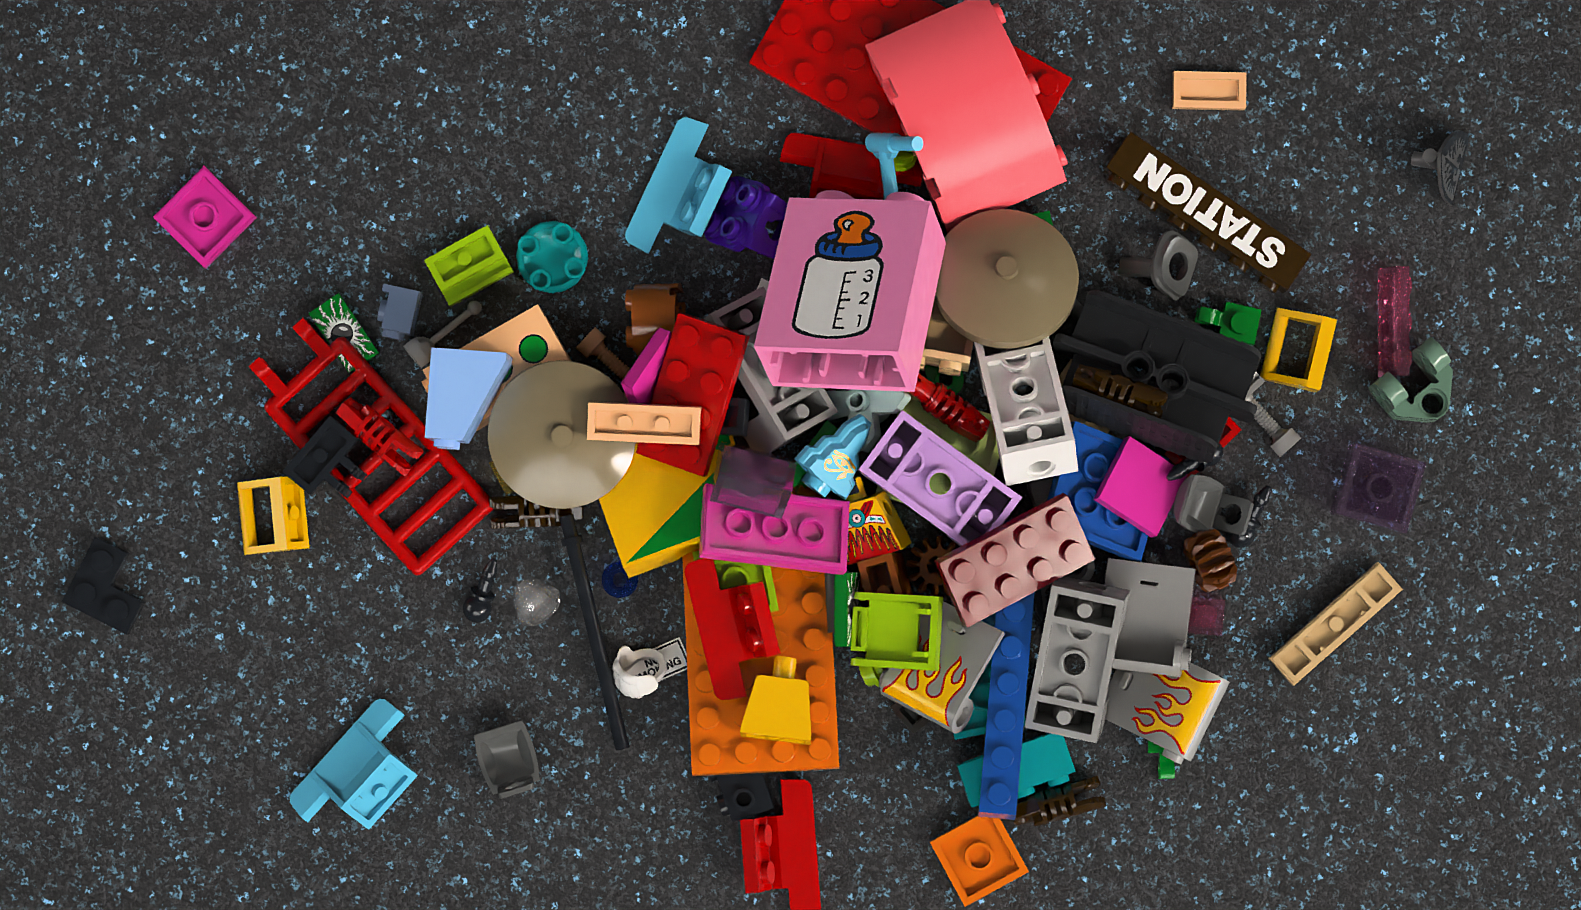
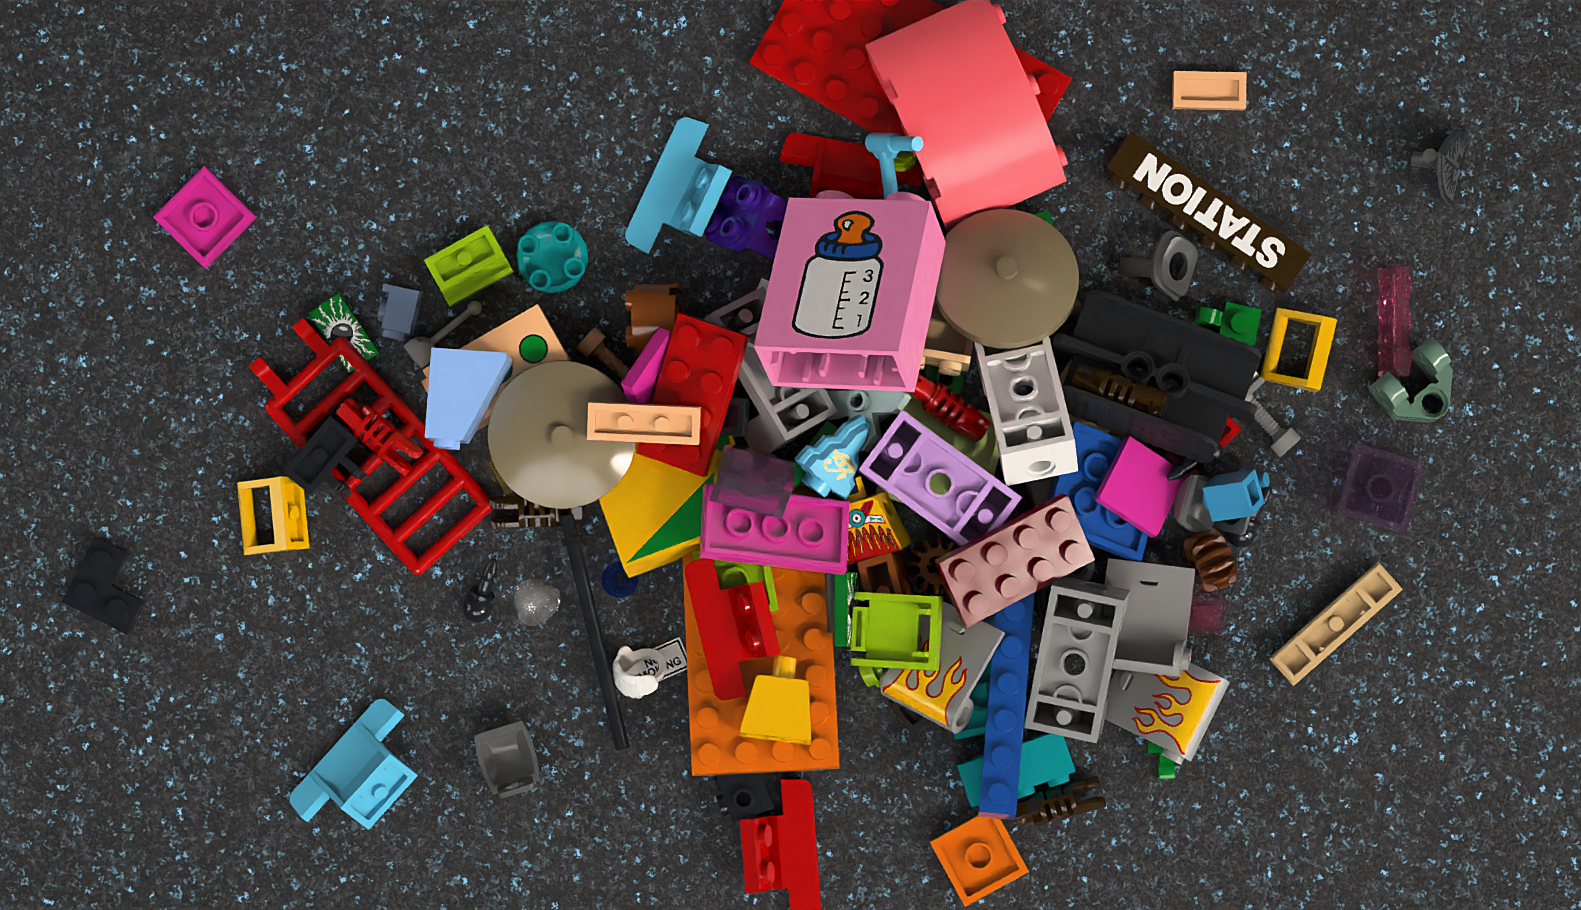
(1234, 494): none -> dark azure brick

